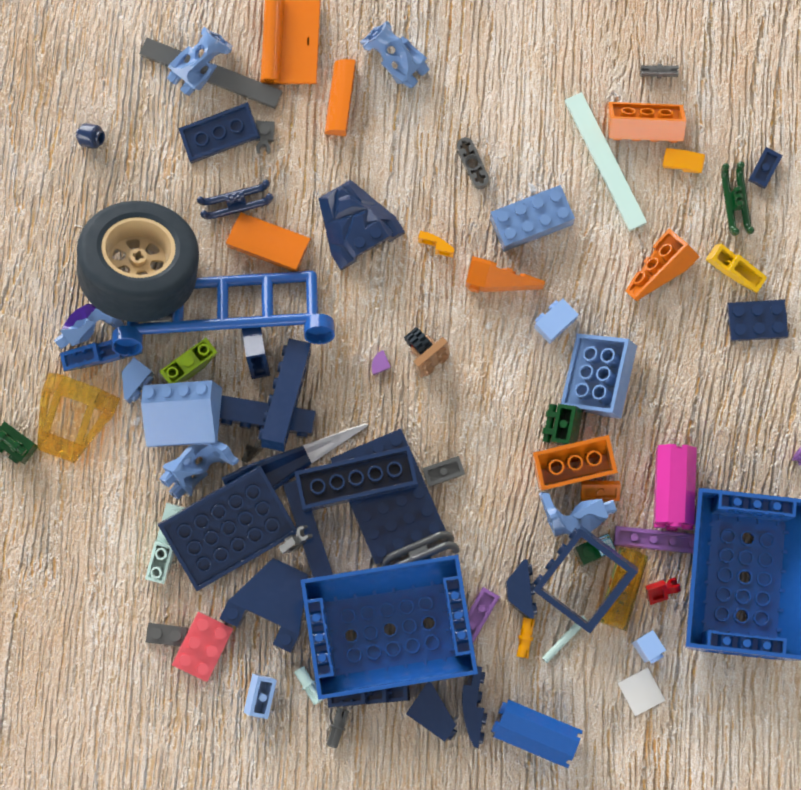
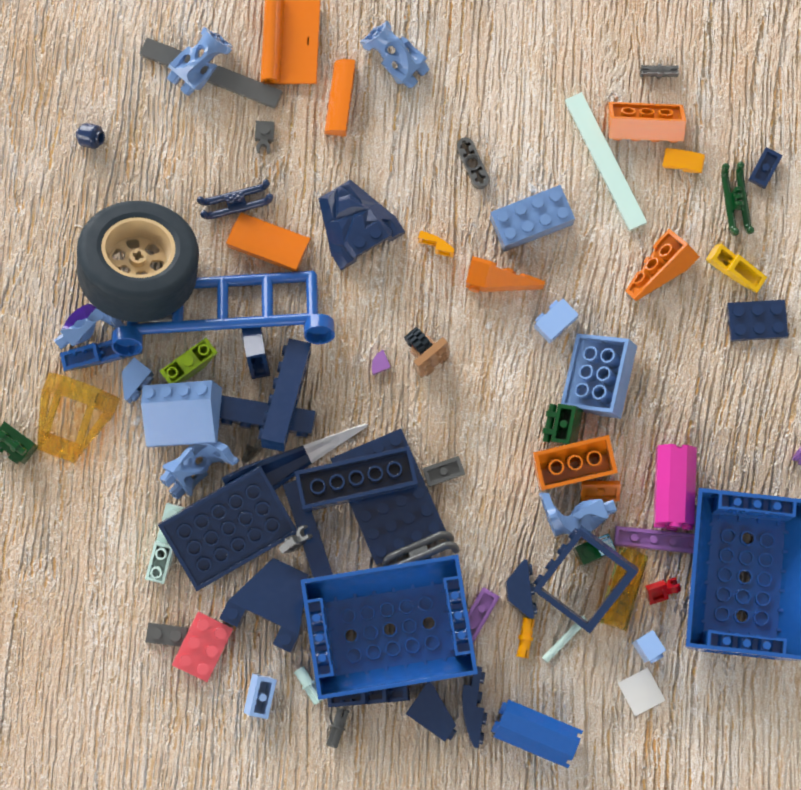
(219, 132): dark blue tile -> none

